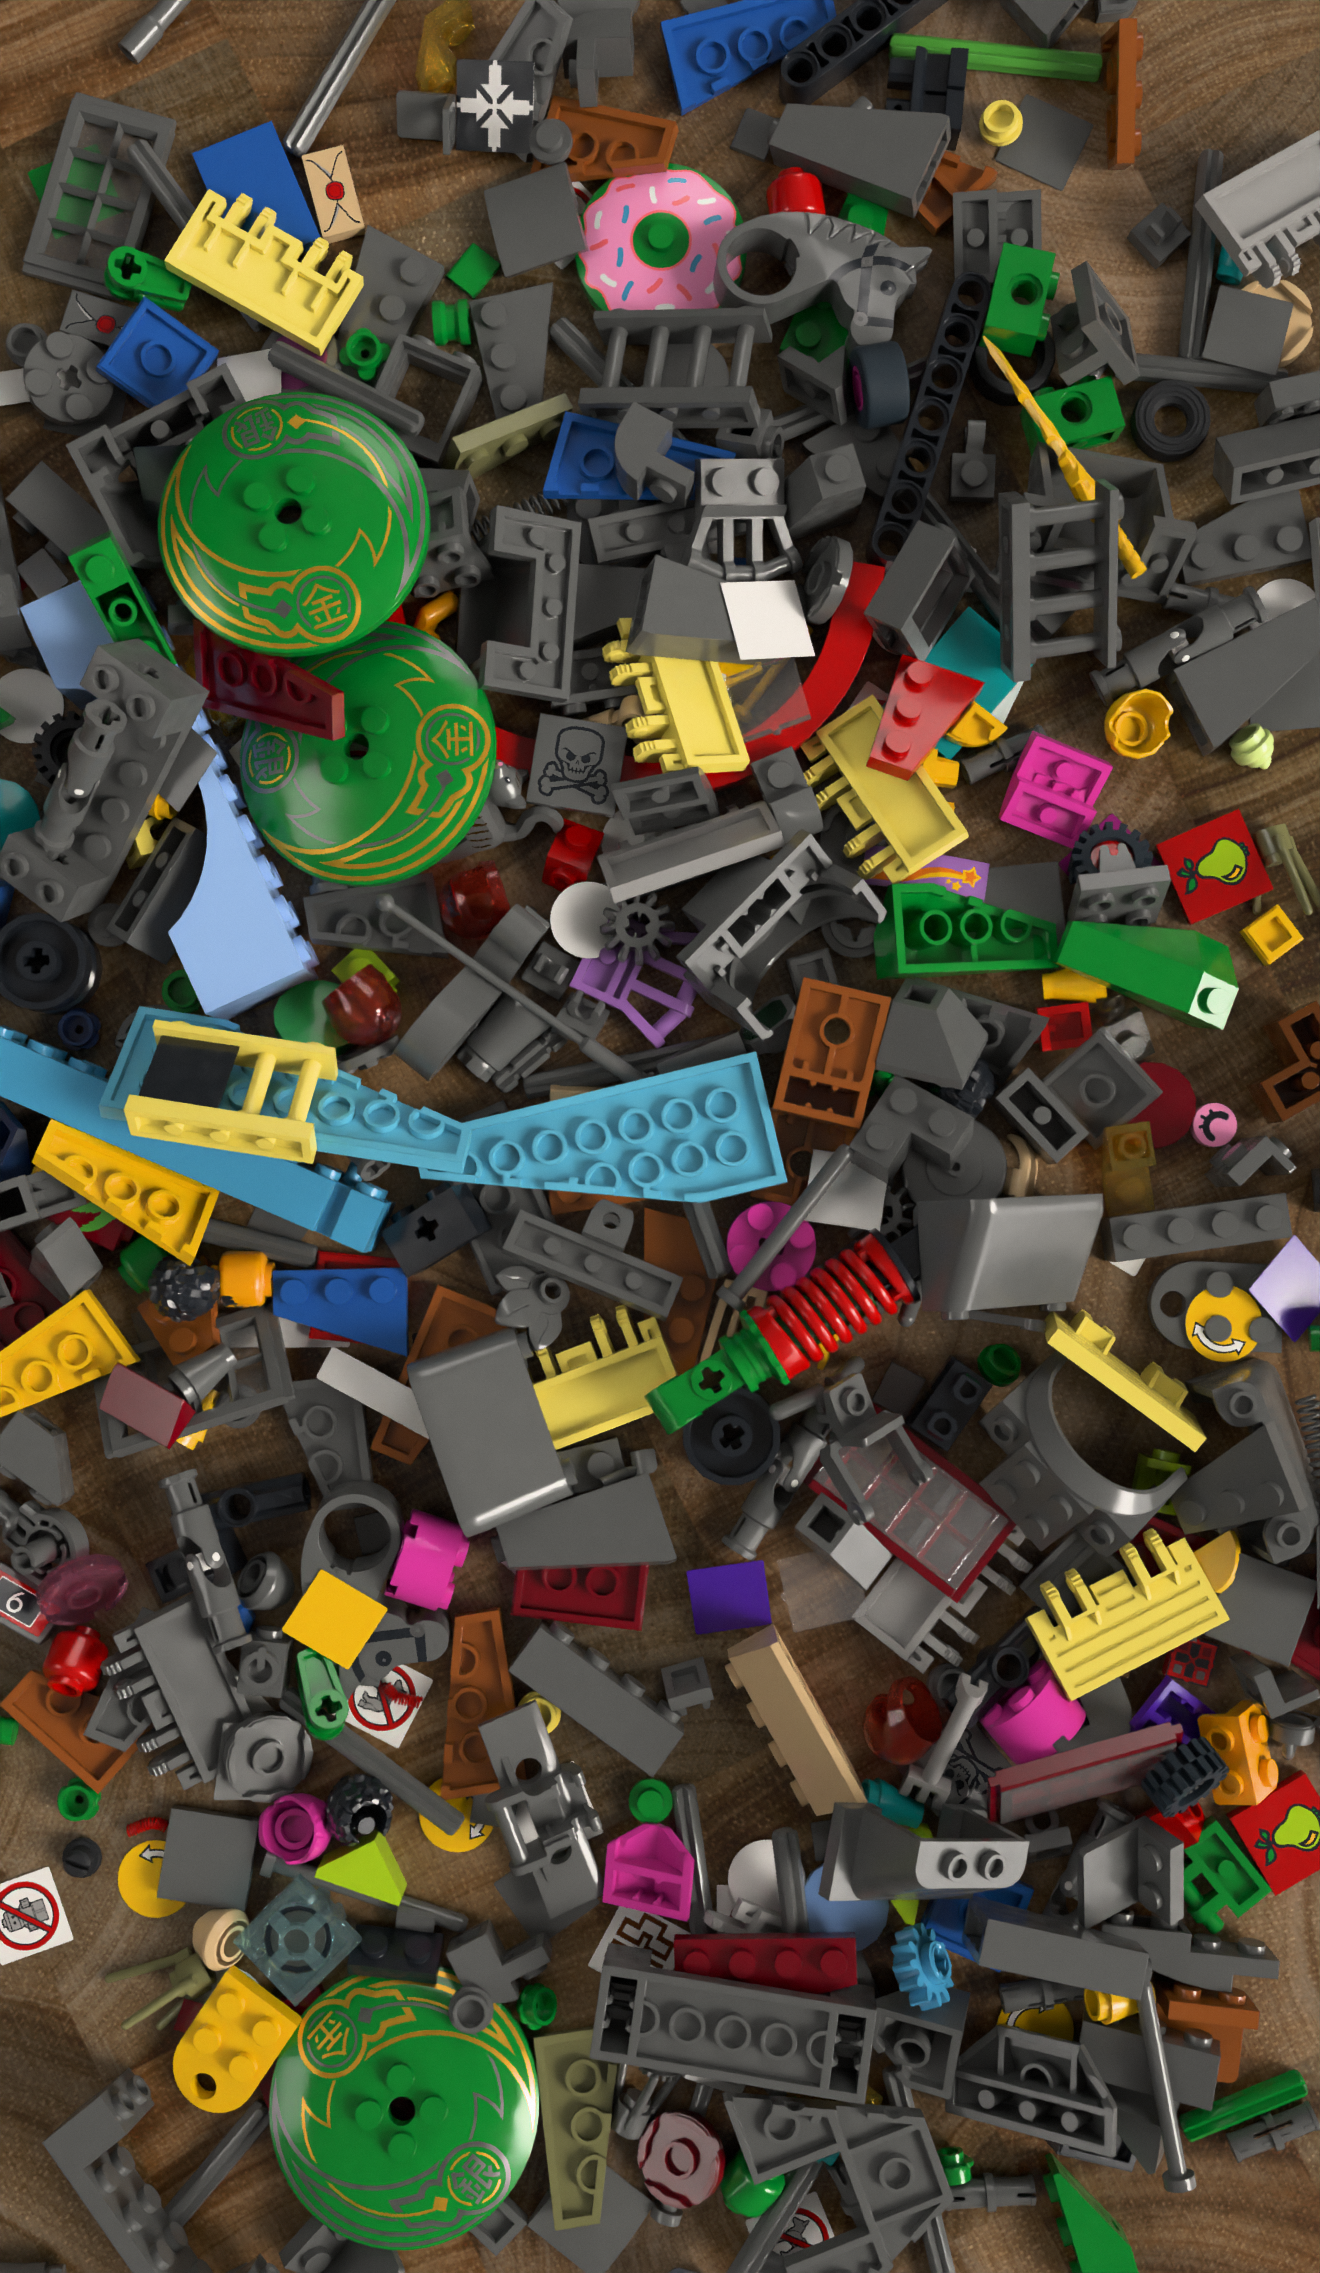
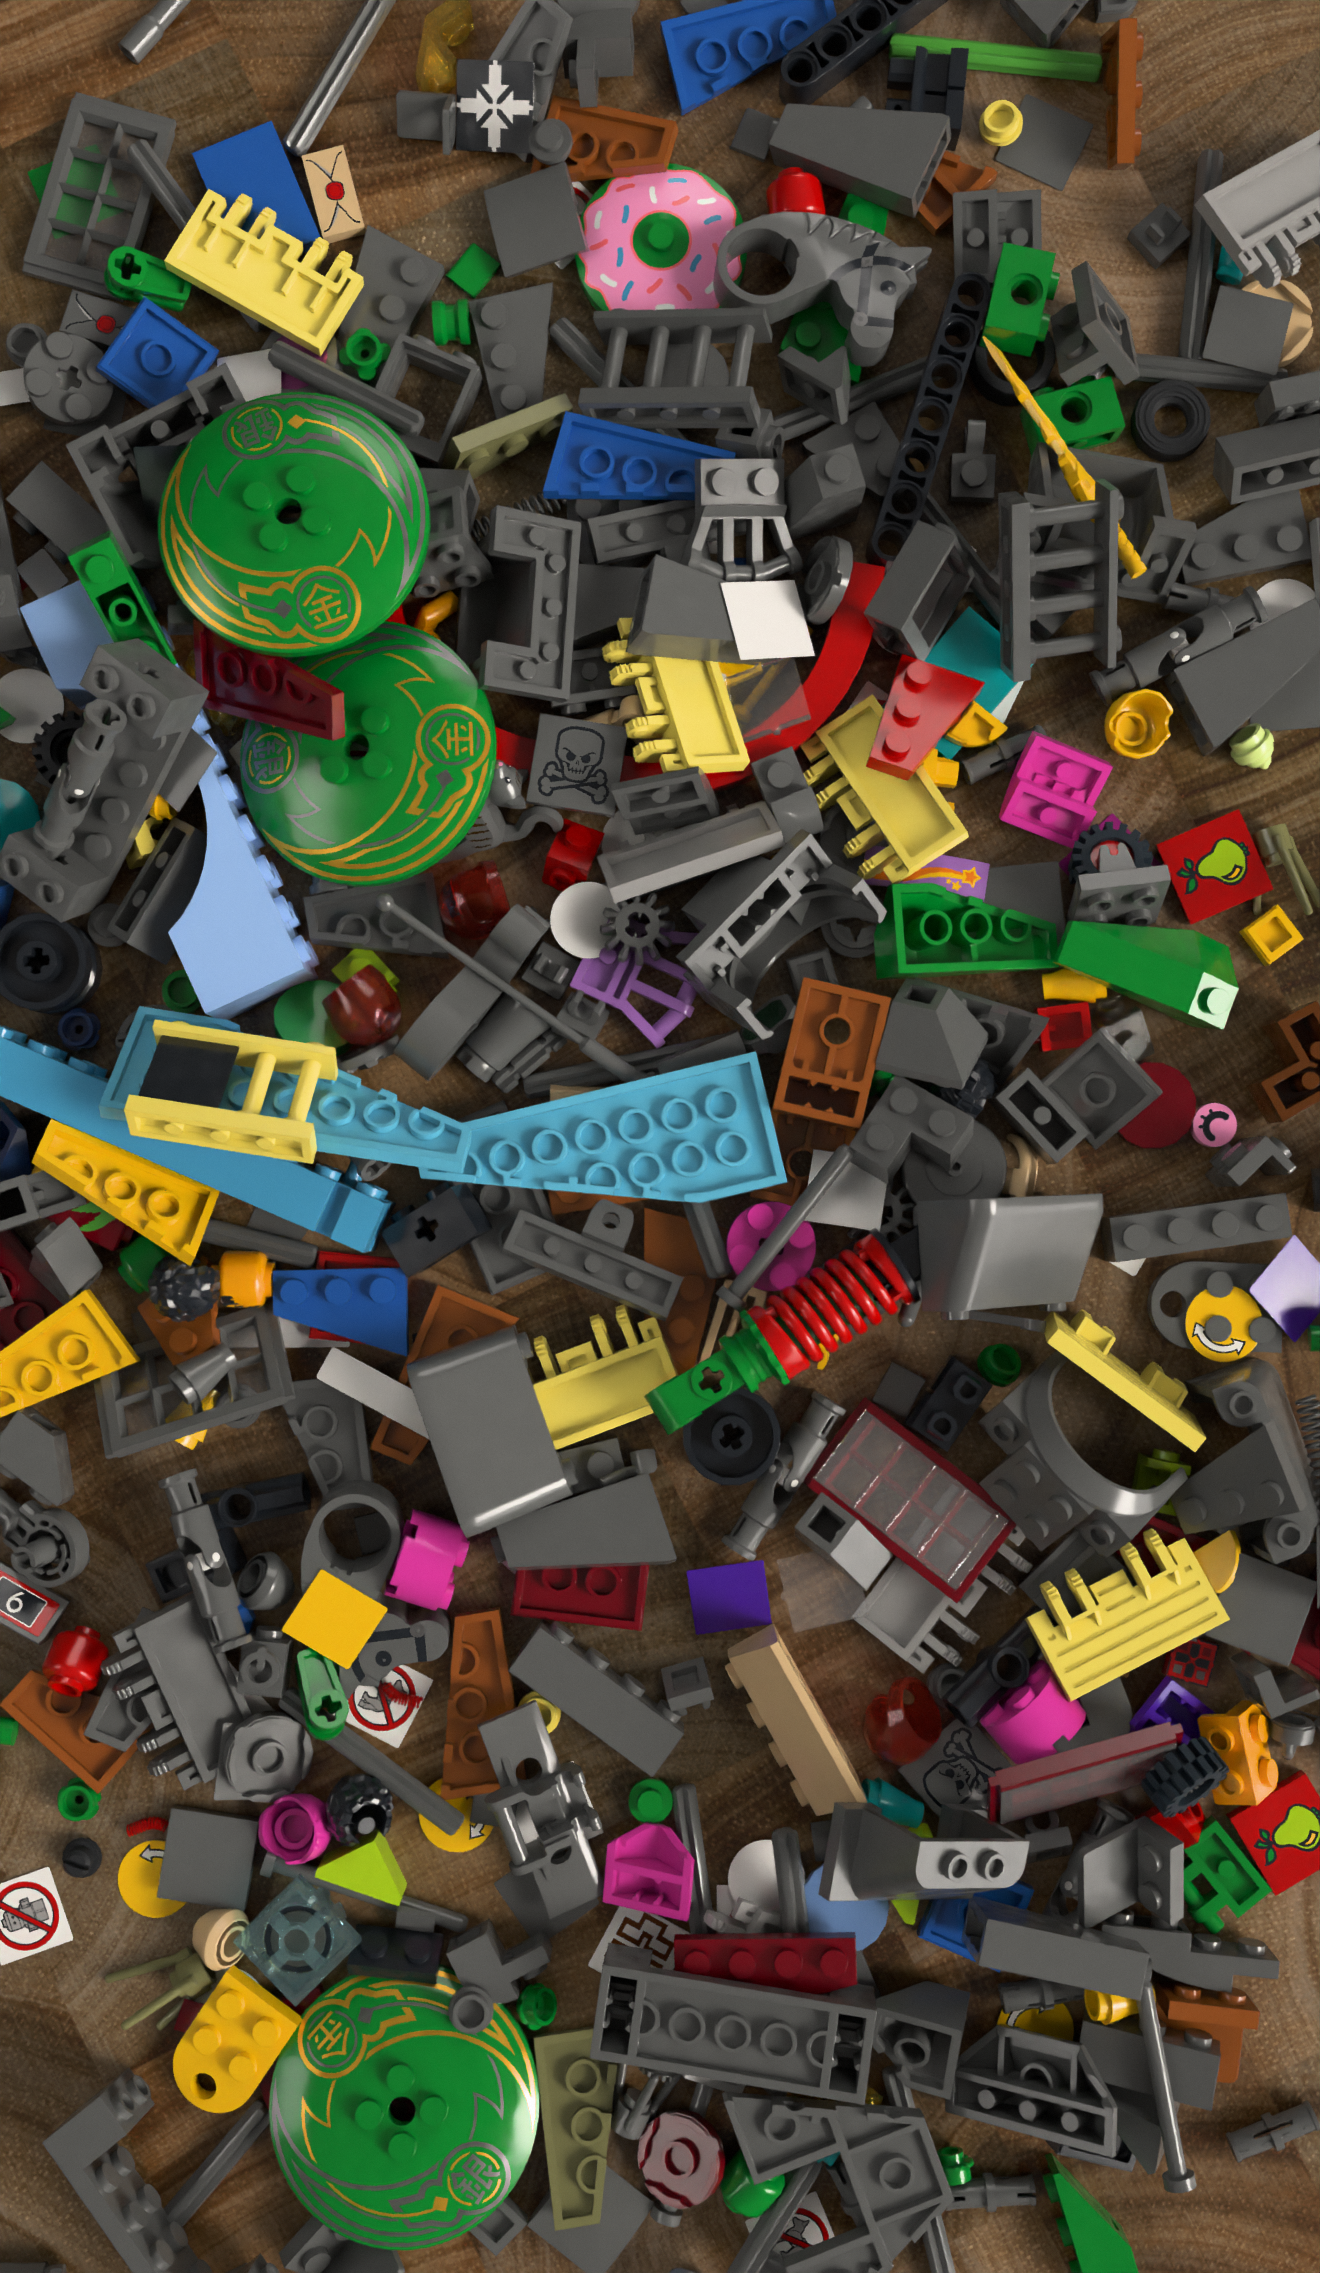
(81, 1588): clear pink tile -> none
(145, 1406): dark red slope -> none
(529, 1305): dark grey plate -> none
(641, 458): dark grey brick -> none
(854, 1423): dark grey piece -> none
(879, 384): black wheel -> none
(922, 1966): dark azure gear -> none
(931, 1778): light grey hinge -> none
(1125, 1168): clear yellow slope -> none
(1243, 2105): green axle -> none

